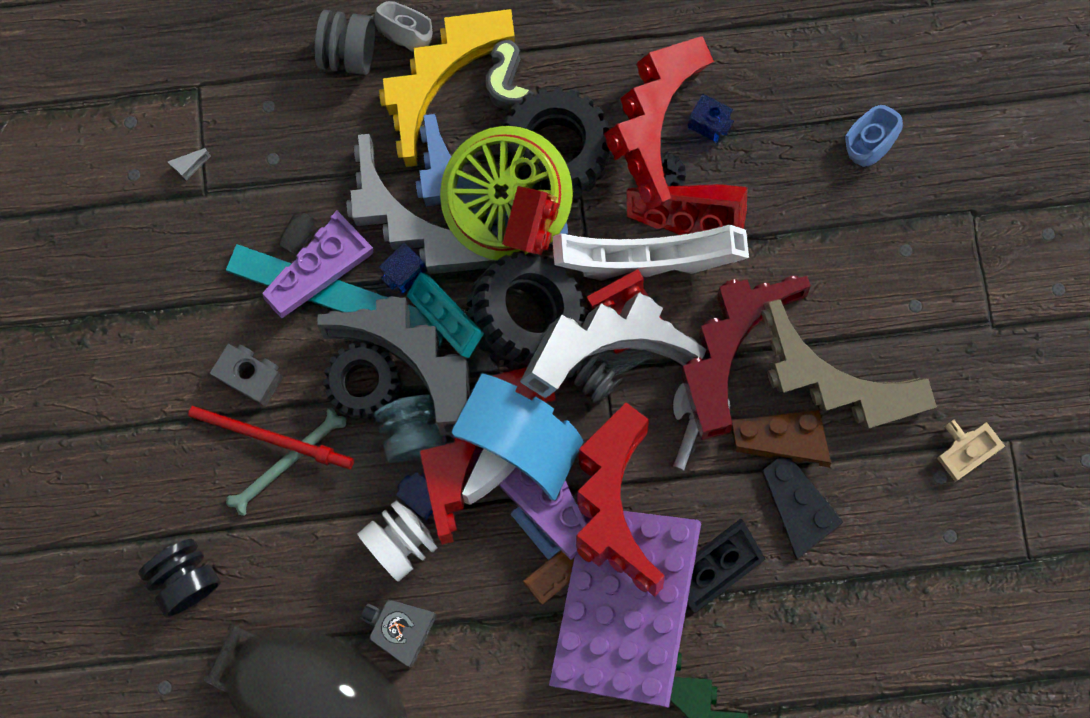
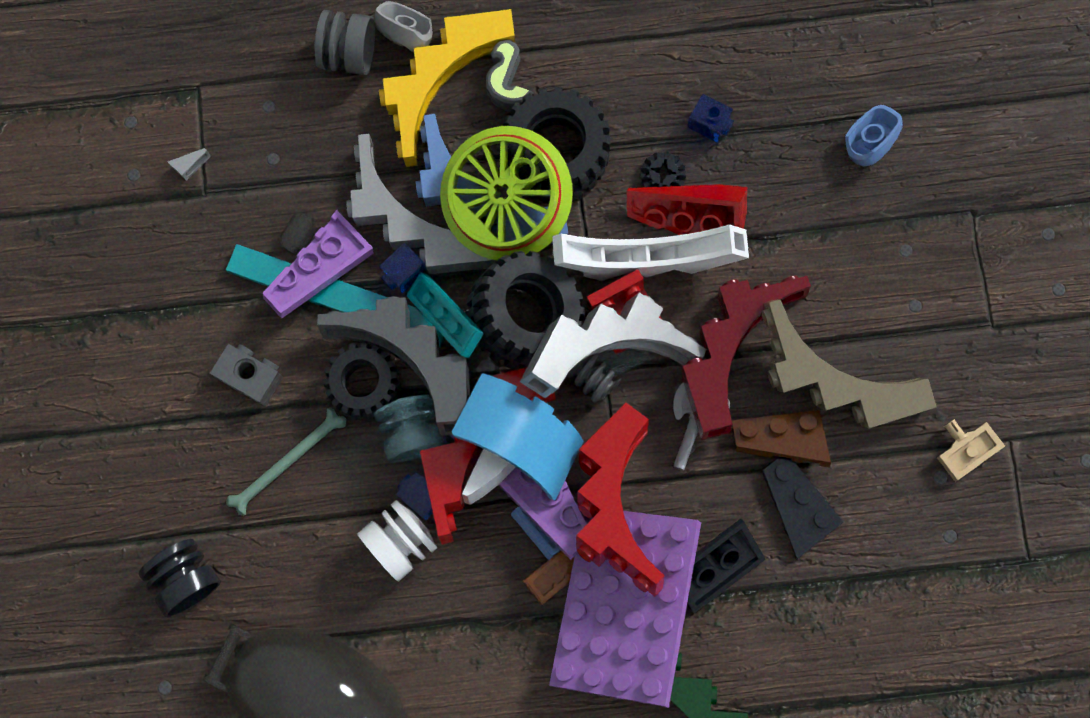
(322, 454): red bar -> none
(399, 629): dark grey torso -> none
(531, 220): red slope -> none
(645, 106): arch -> none

